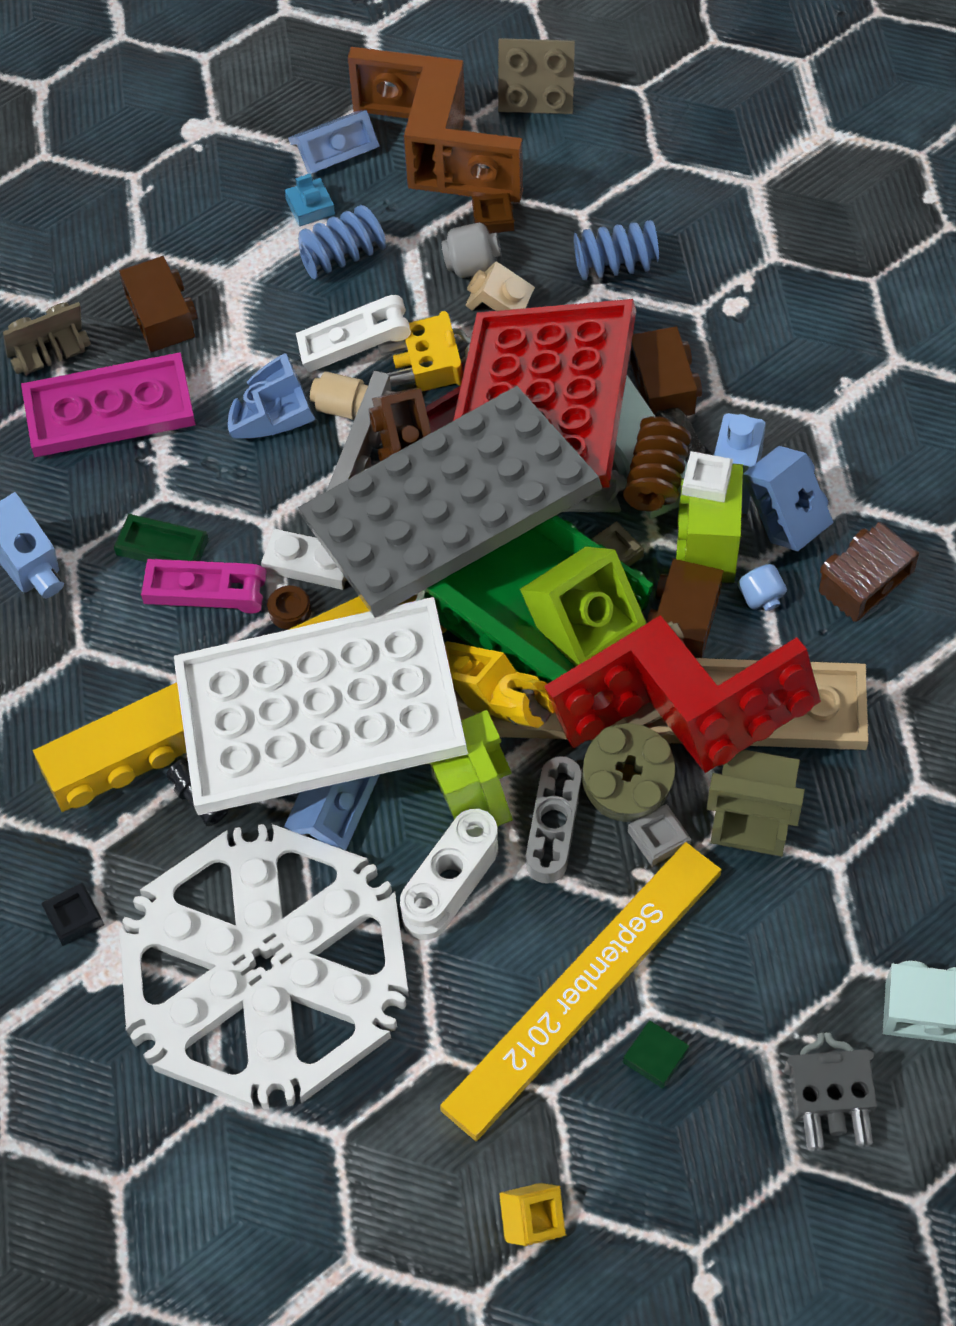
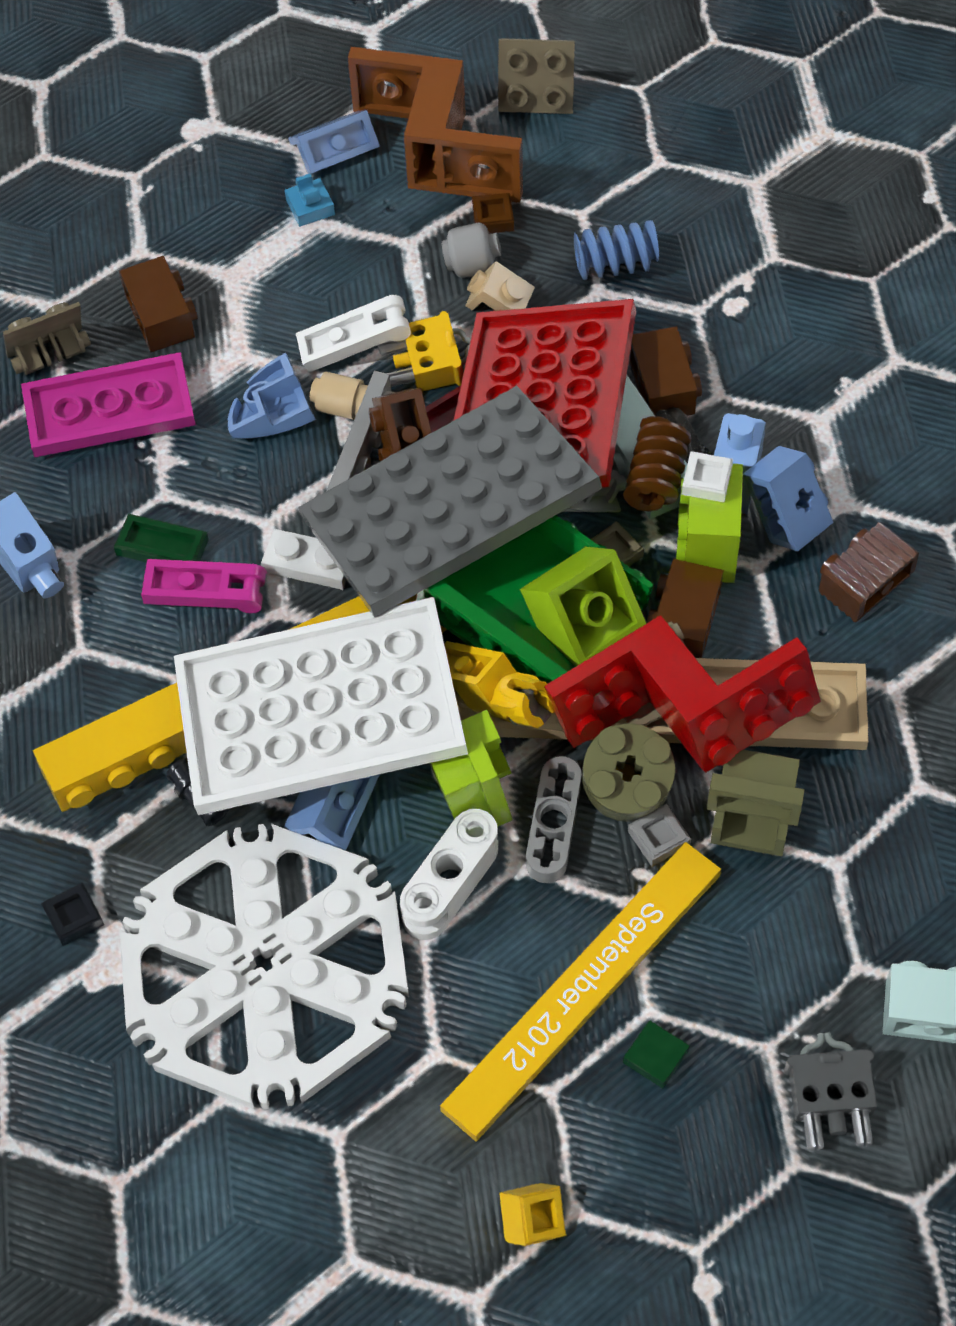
(289, 606): reddish brown tile -> none
(339, 238): medium blue piece -> none
(762, 587): light blue piece -> none

